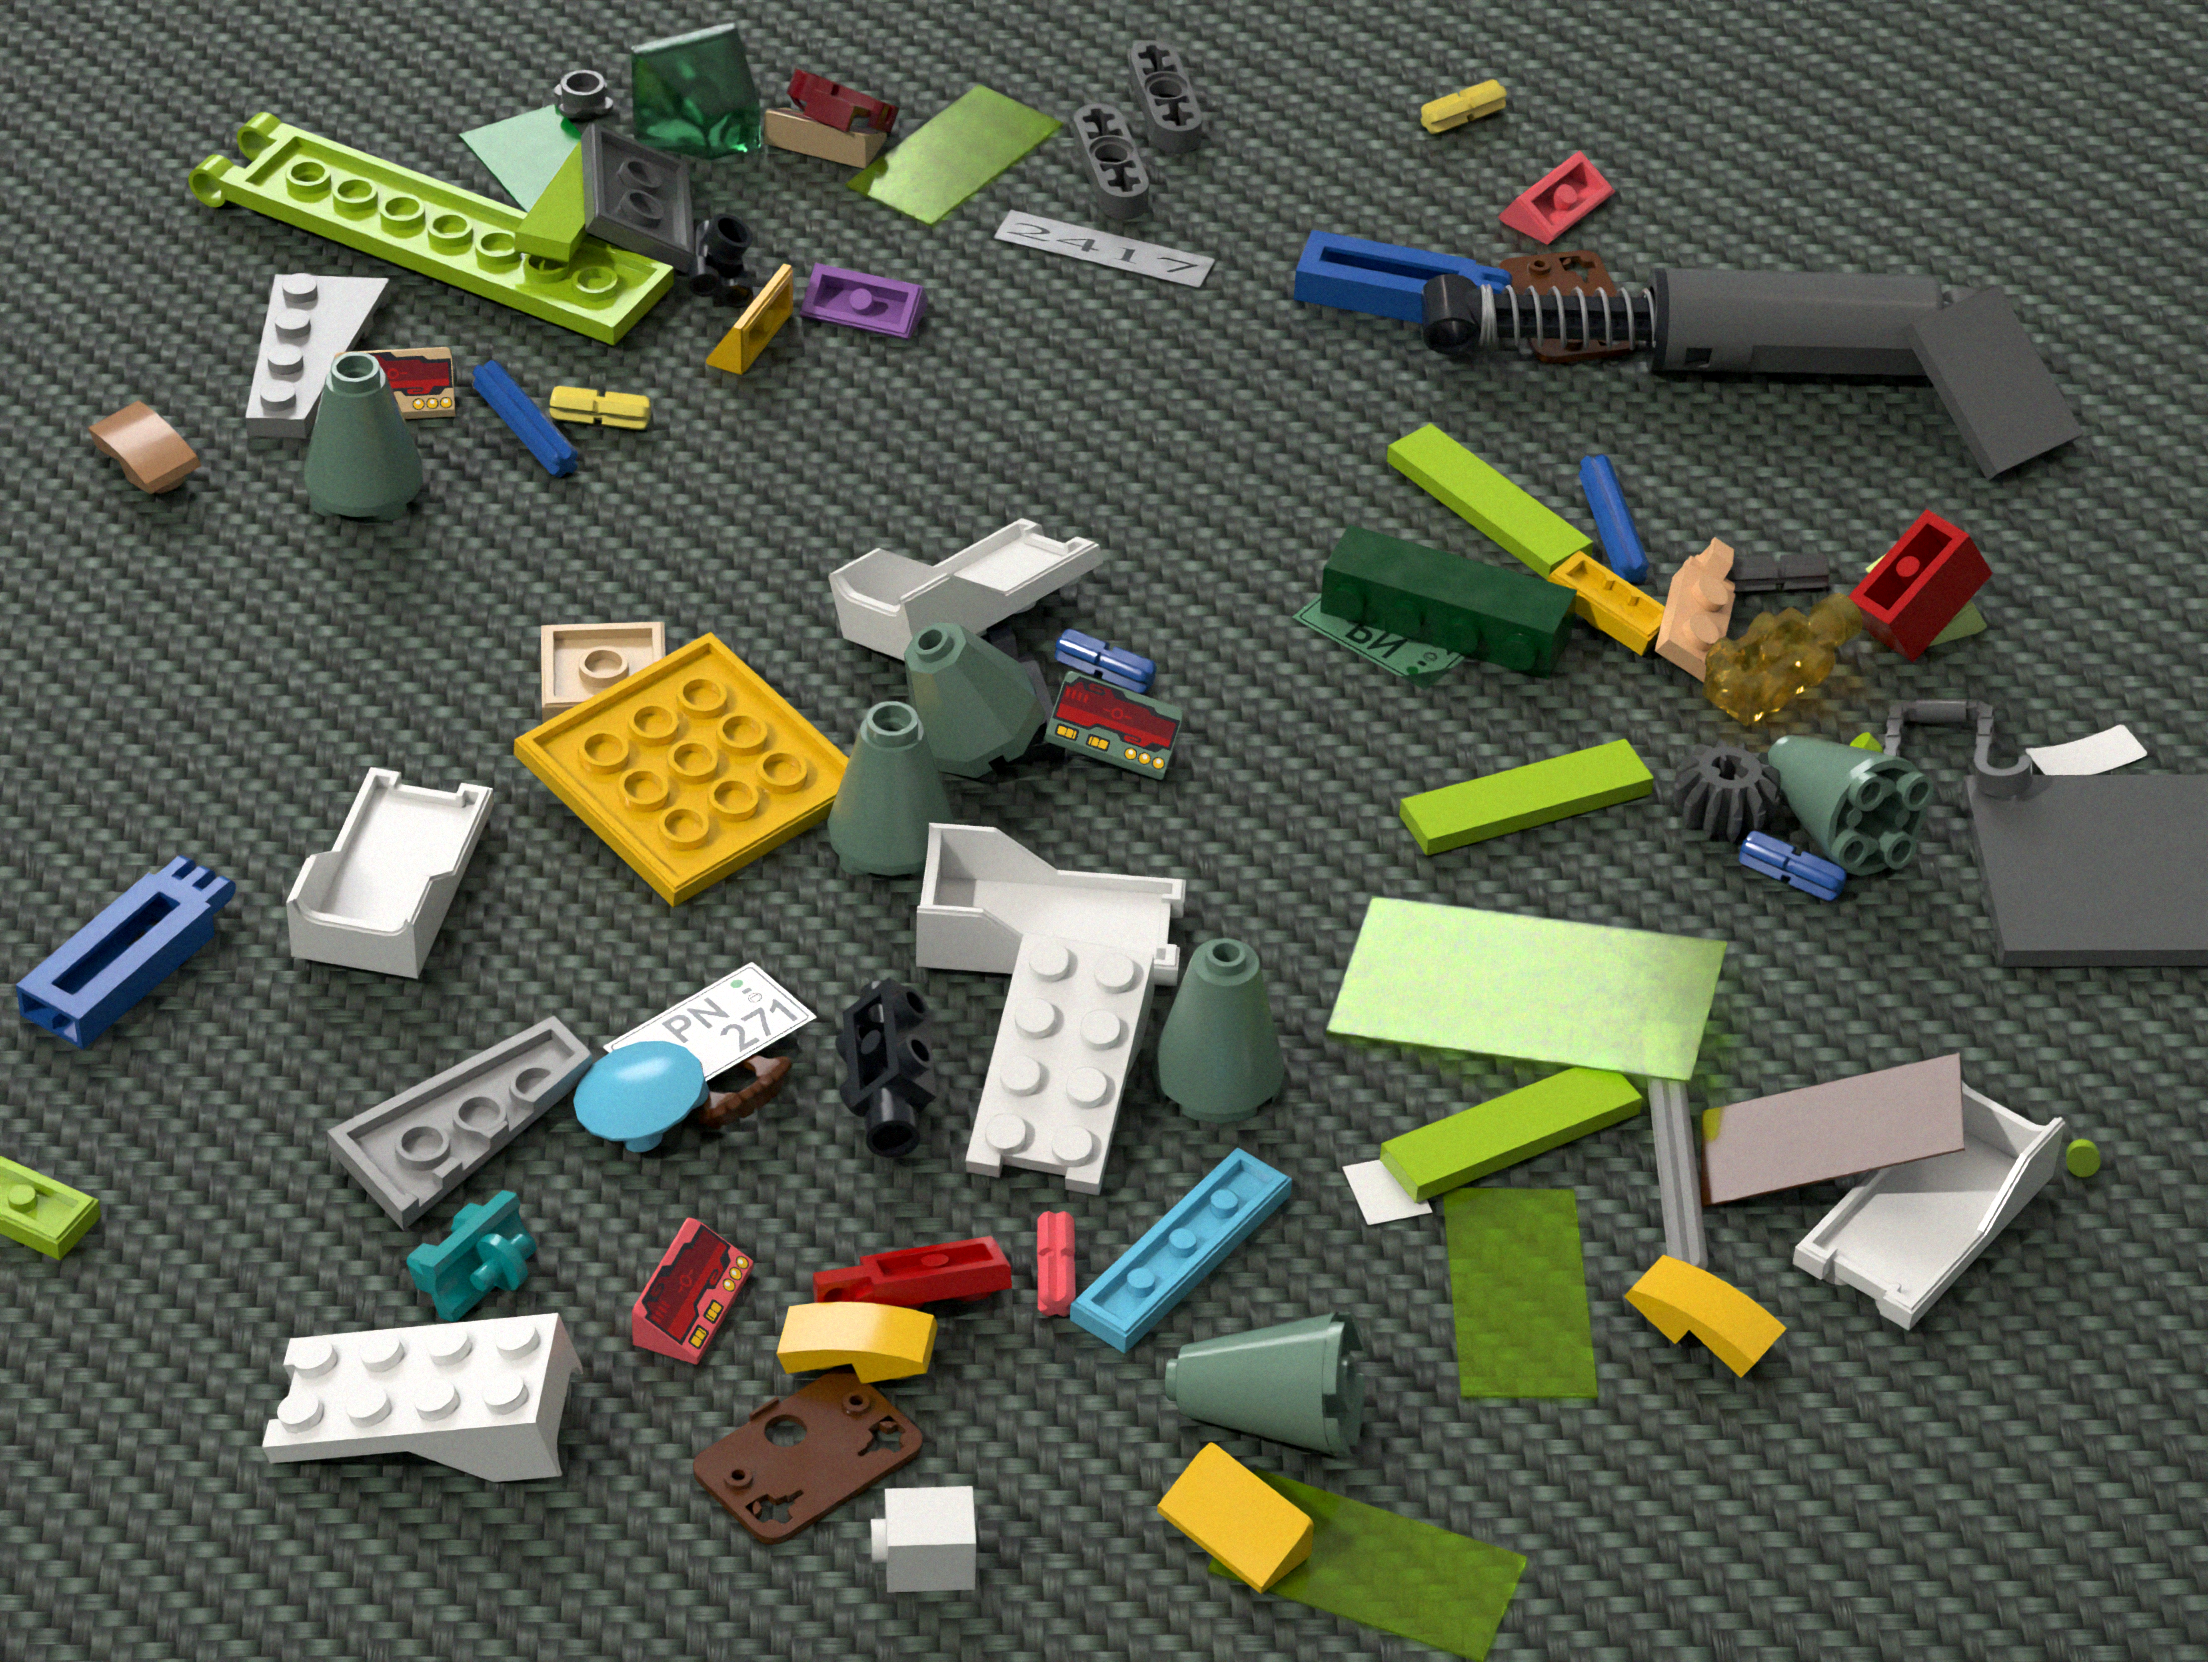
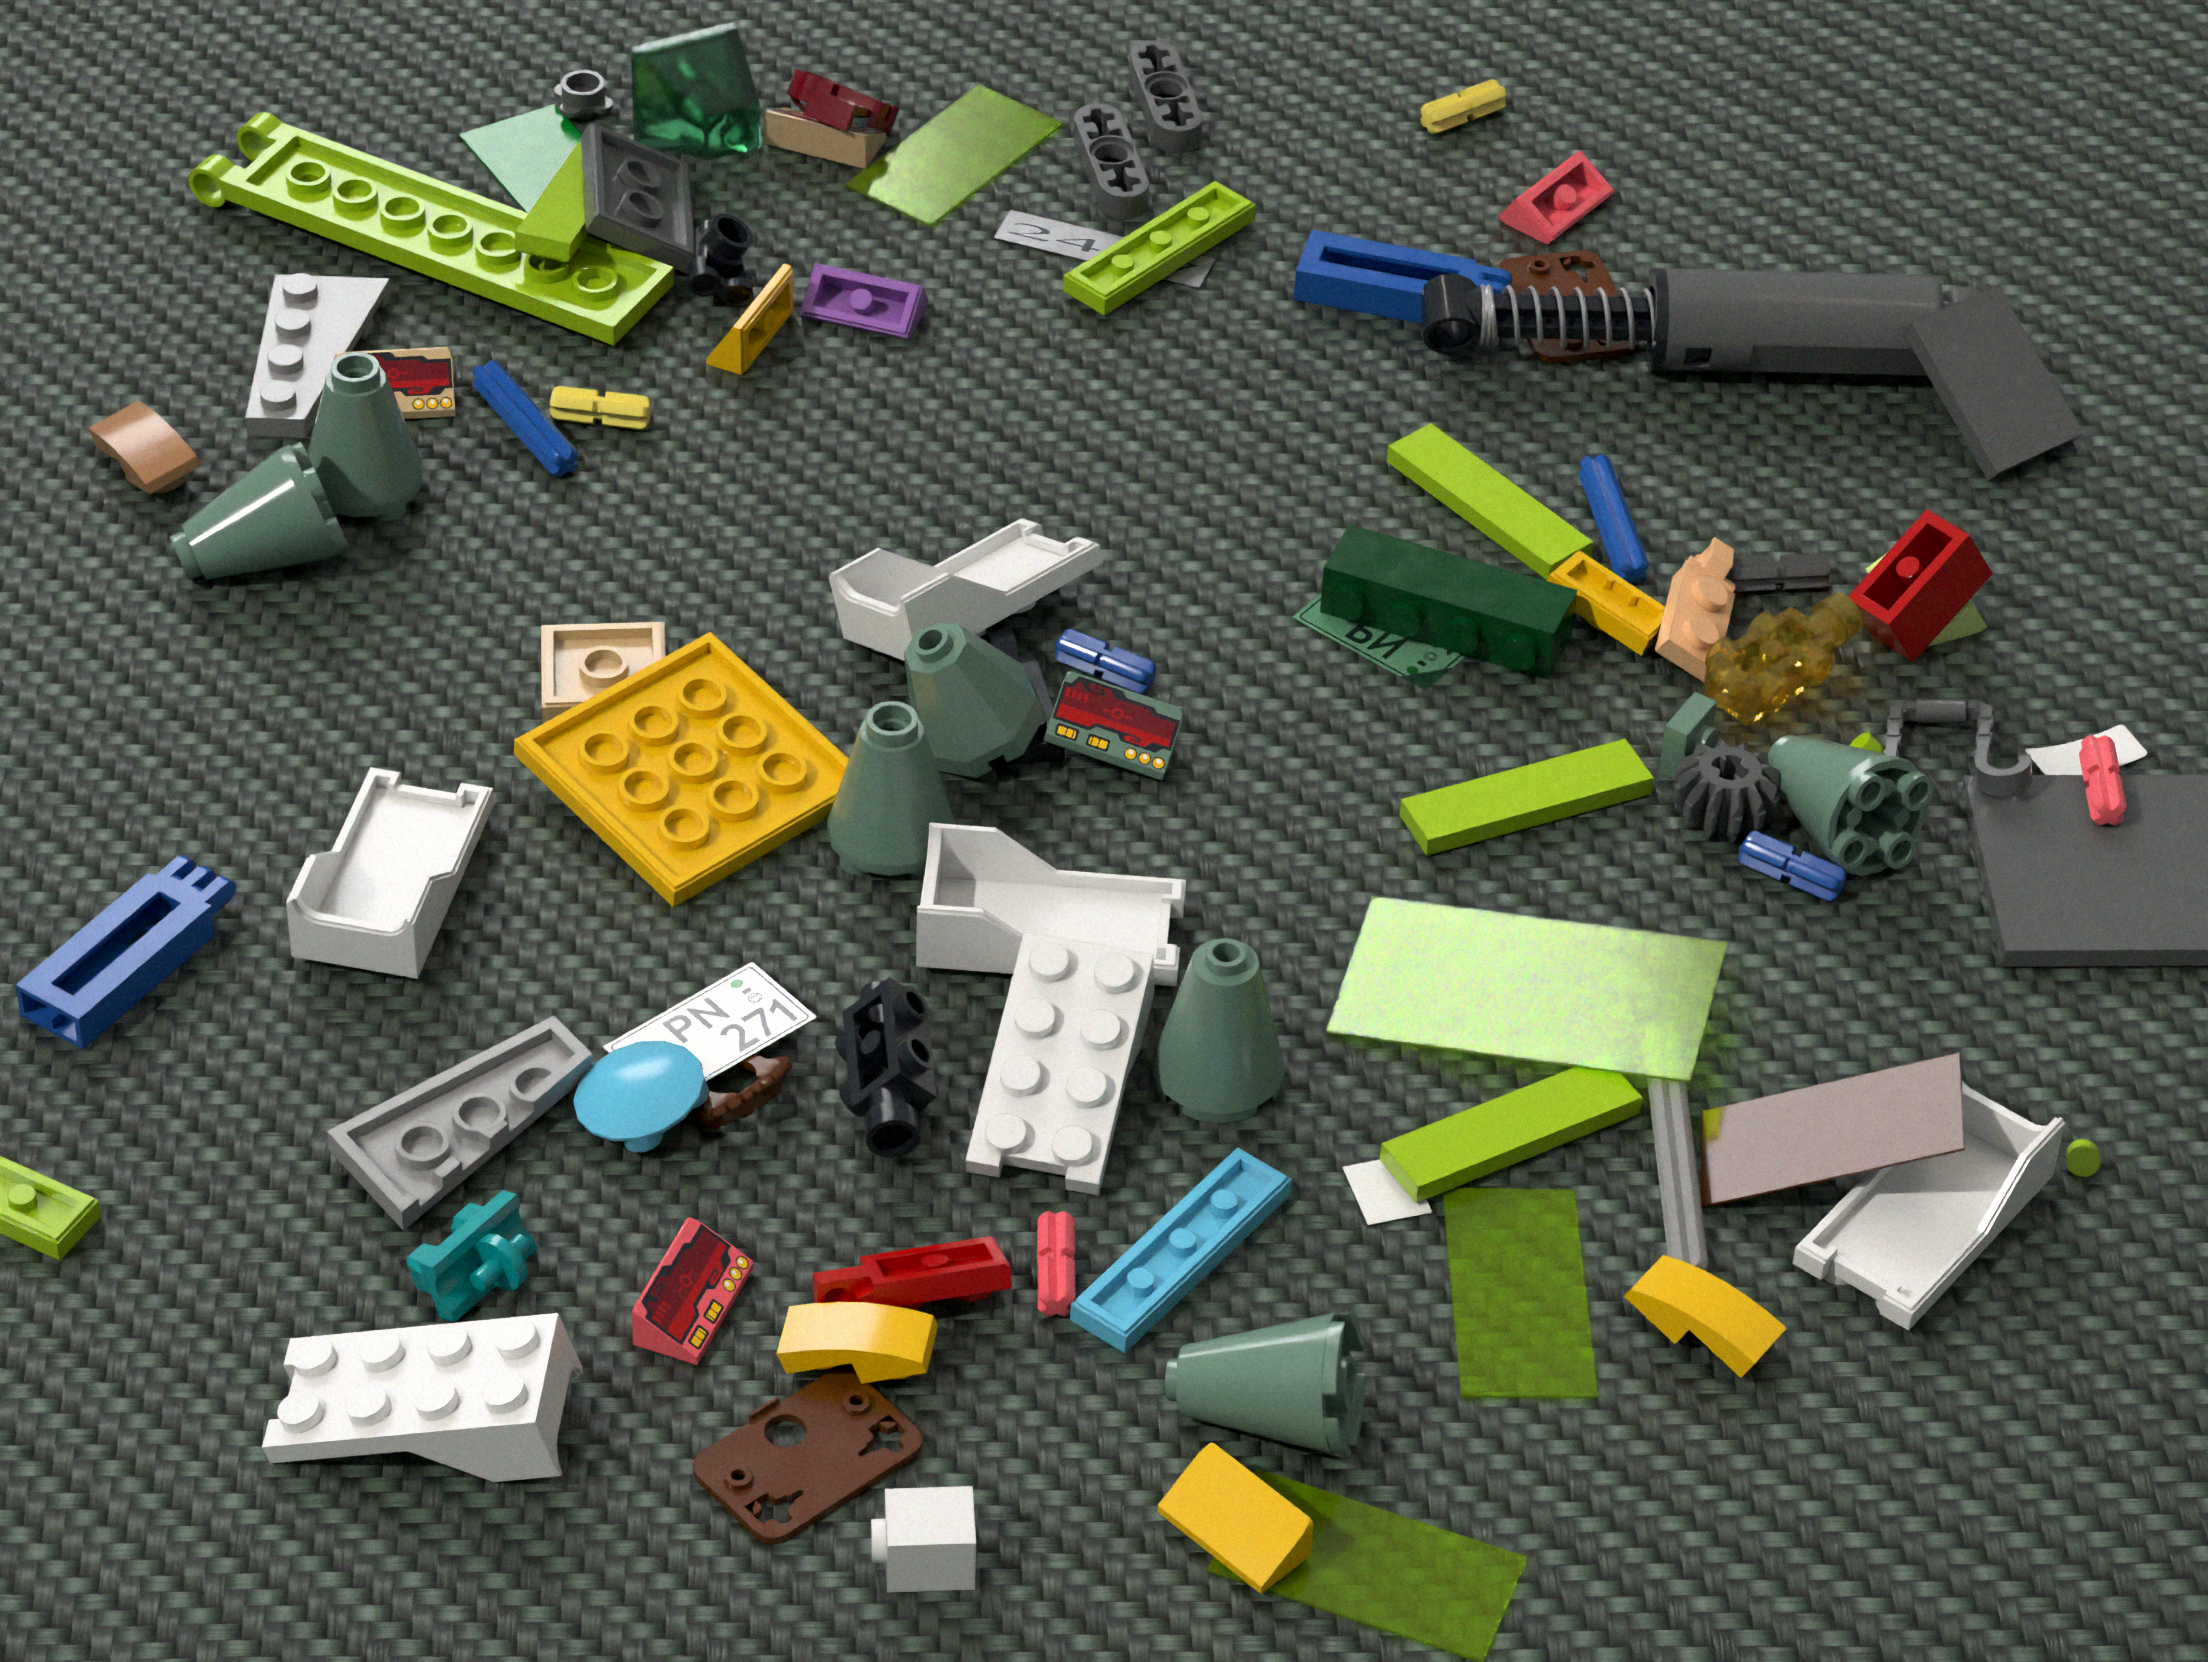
(263, 522): none -> sand green cone
(1159, 248): none -> lime tile
(1685, 730): none -> sand green plate
(2103, 783): none -> coral piece

